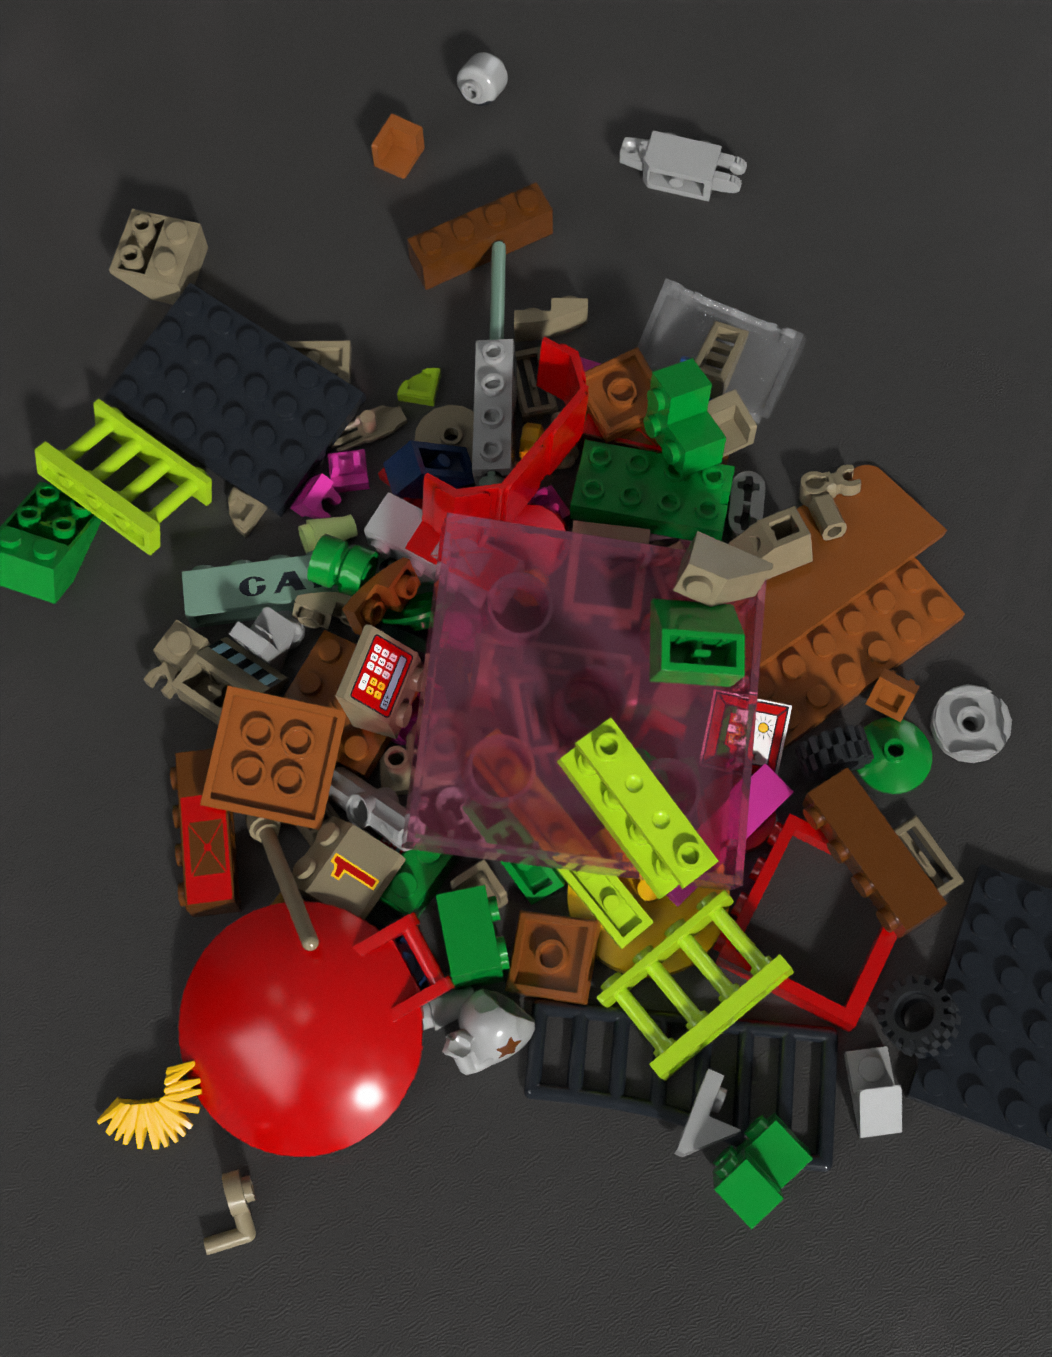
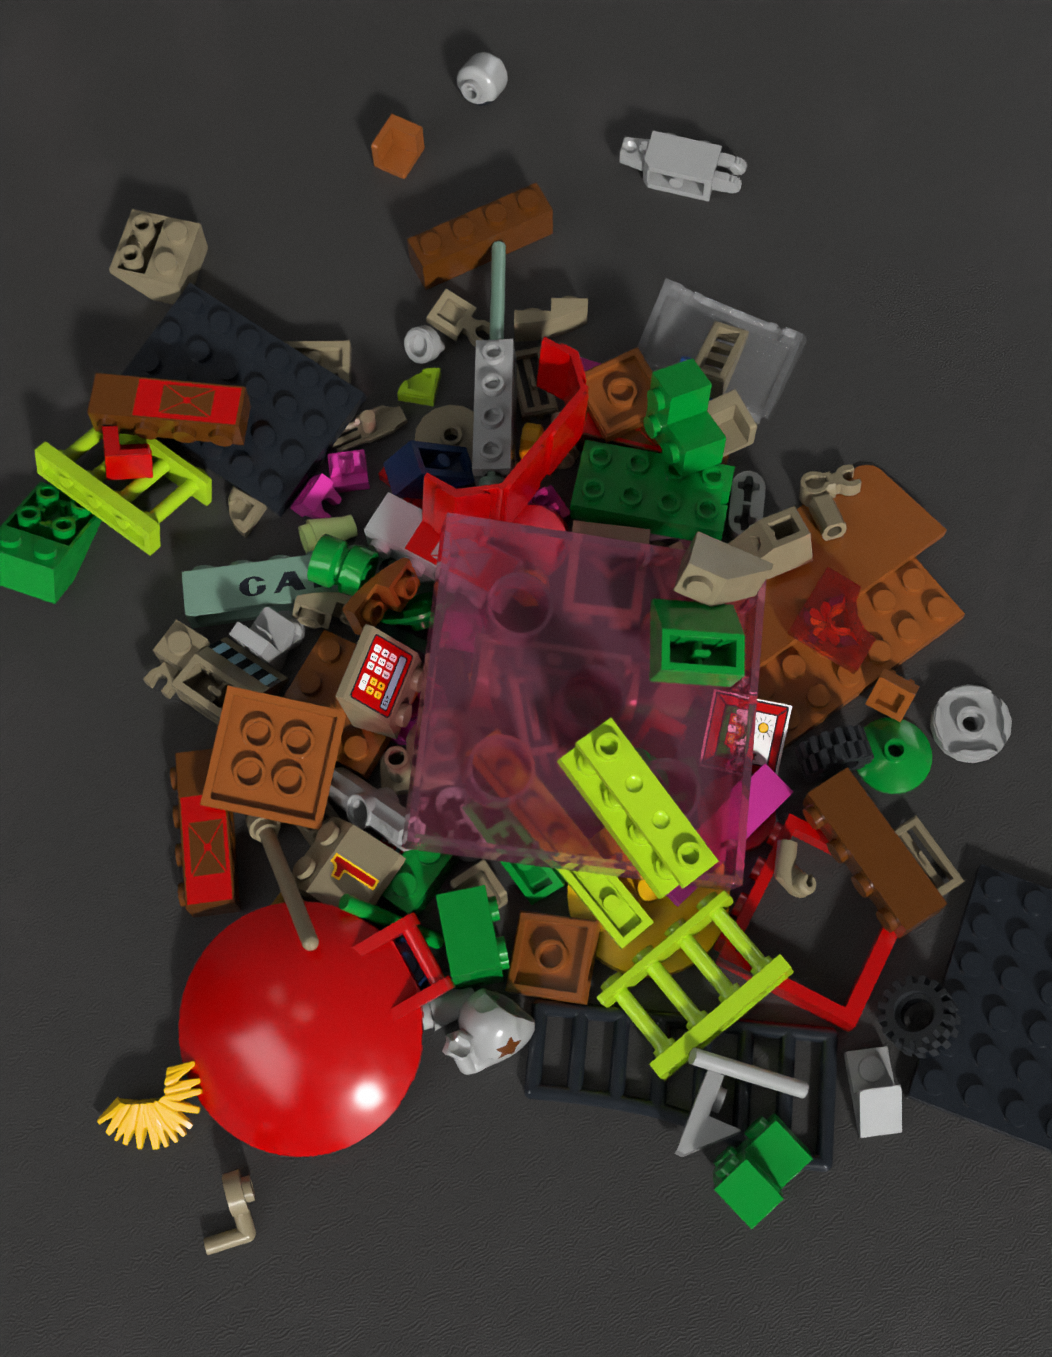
(125, 461): none -> red panel
(170, 409): none -> reddish brown brick
(384, 918): none -> green bar
(423, 344): none -> light grey tile
(455, 316): none -> dark tan plate
(748, 1073): none -> light grey bar
(789, 874): none -> dark tan arm
(832, 623): none -> clear red tile

